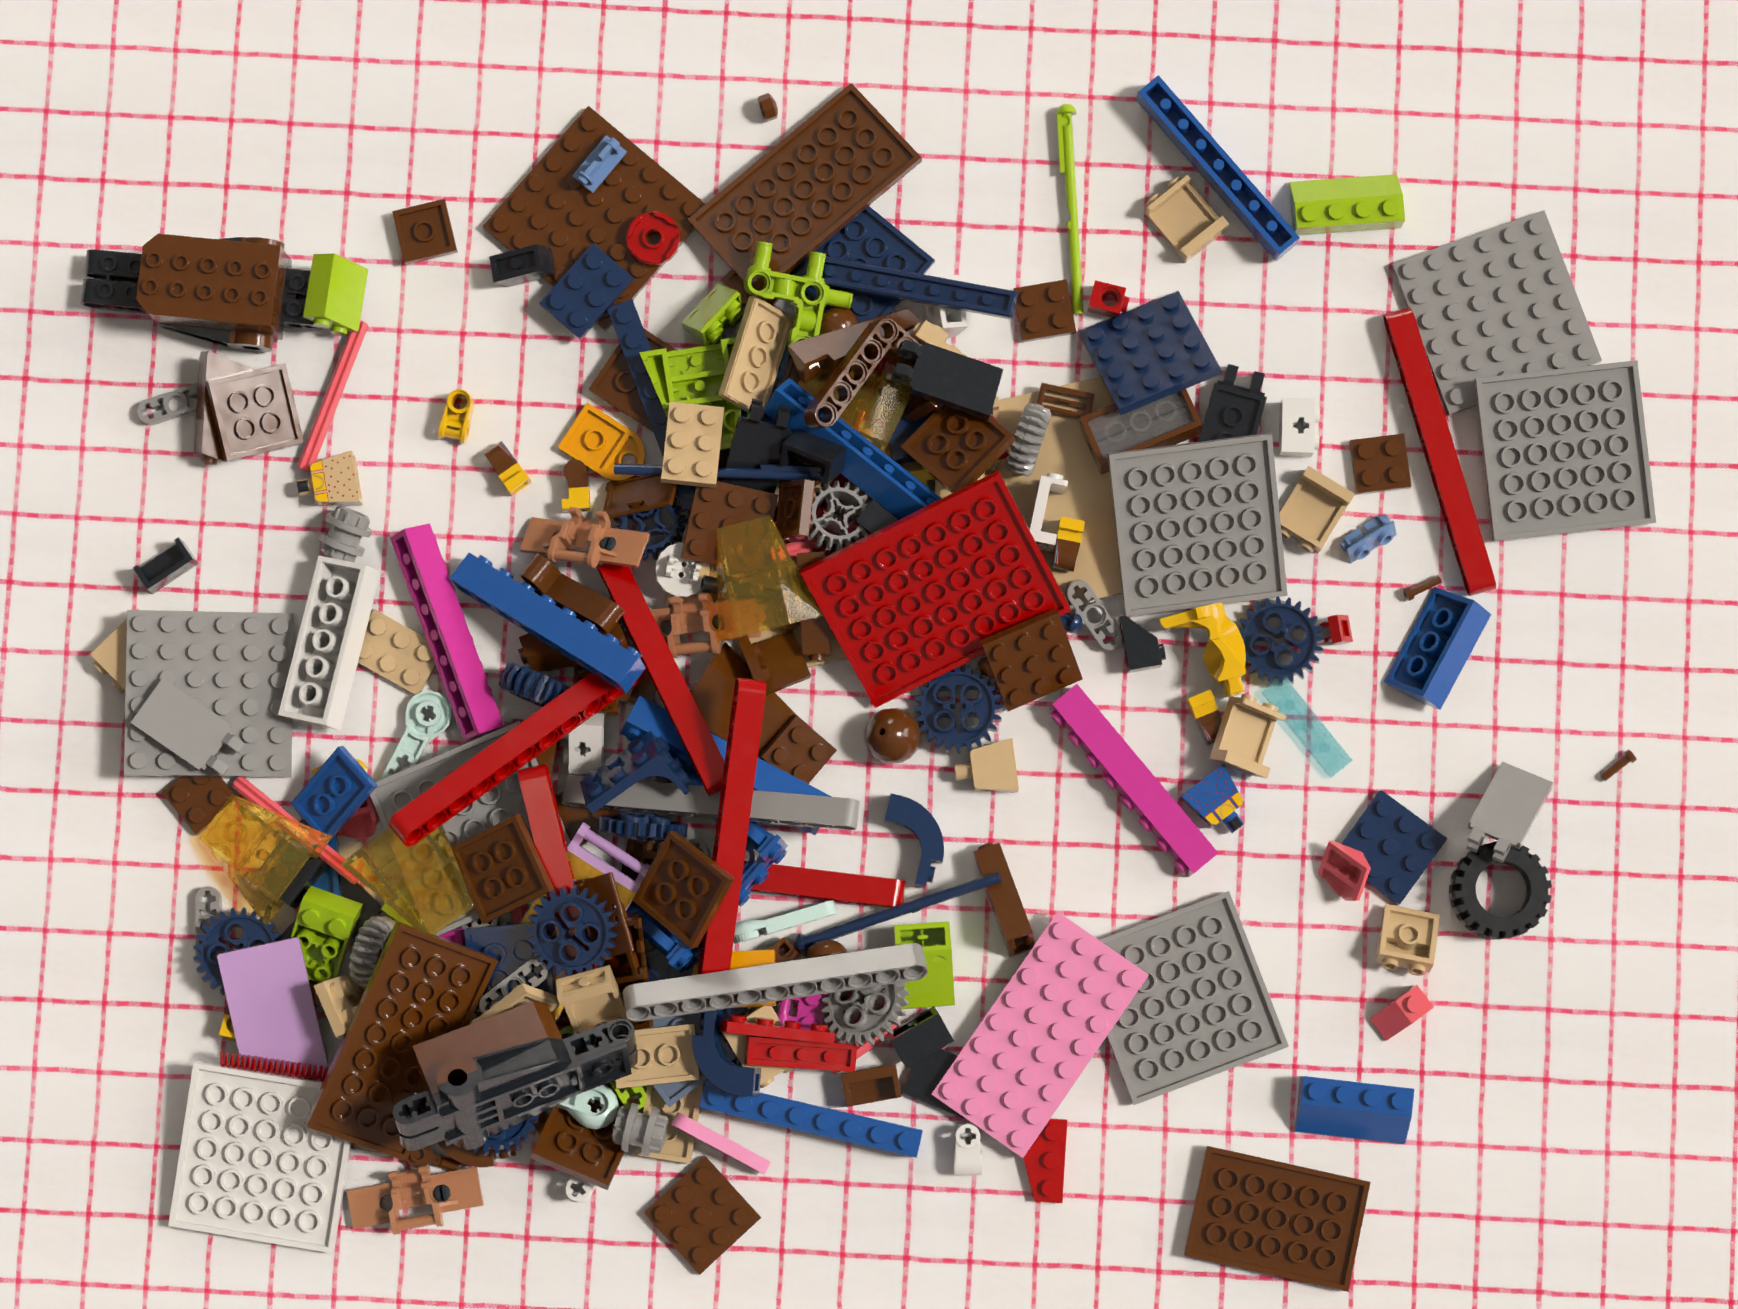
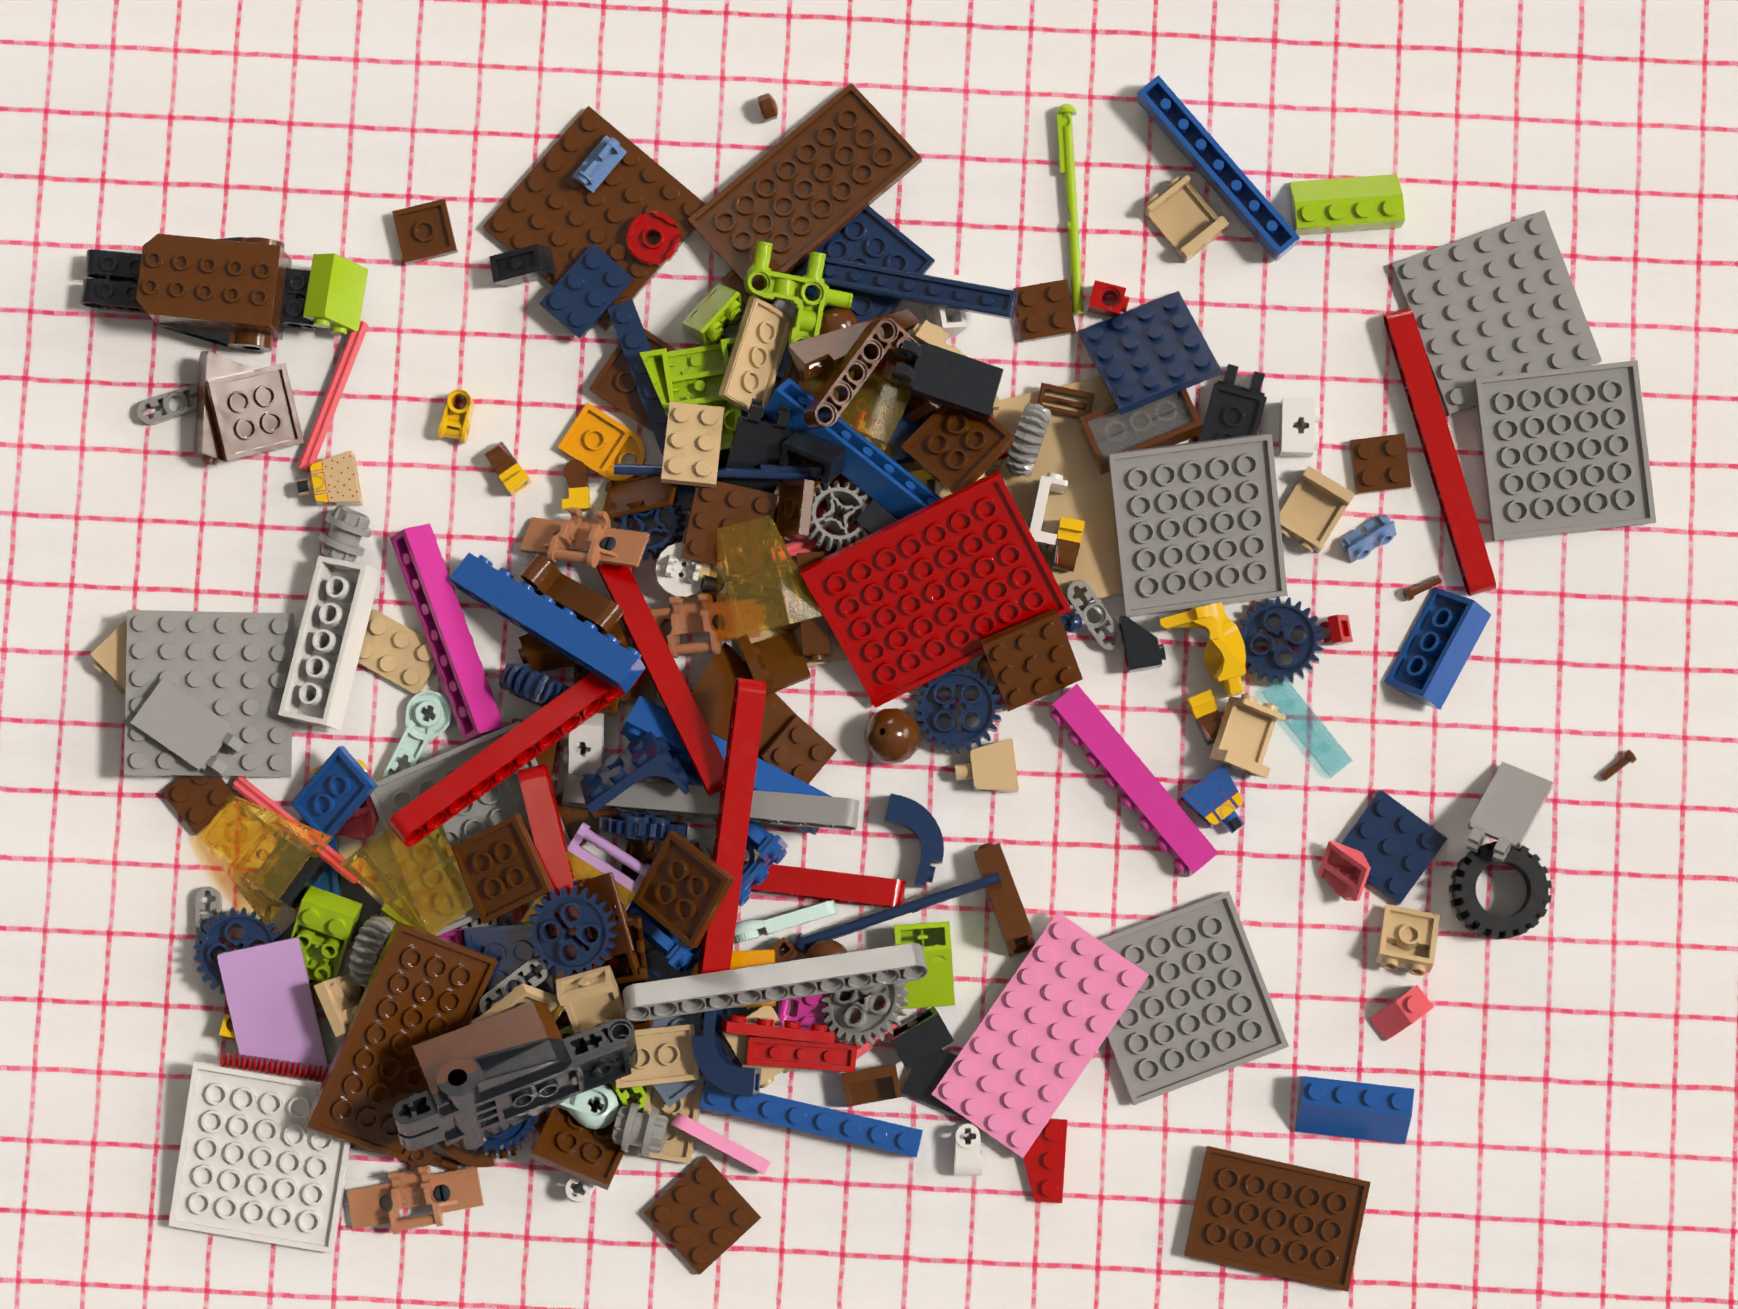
(166, 566): black panel -> none

